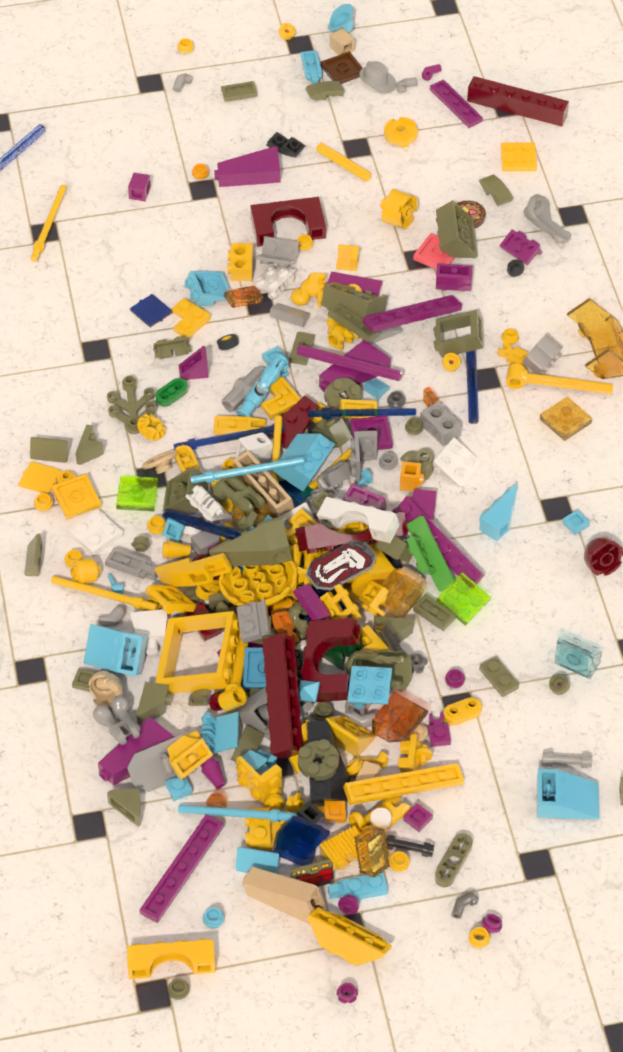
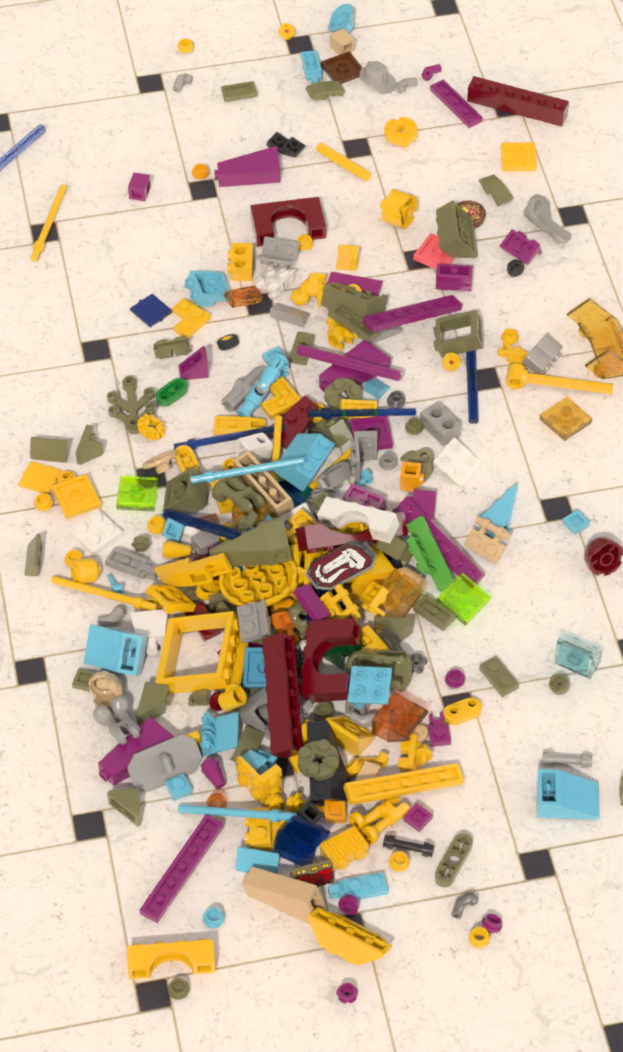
(187, 755): yellow slope -> none
(207, 505): white hinge -> none
(308, 691): medium azure slope -> none
(372, 851): clear yellow brick -> none
(380, 818): white tile -> none
(429, 397): clear orange tile -> none
(484, 544): none -> tan plate

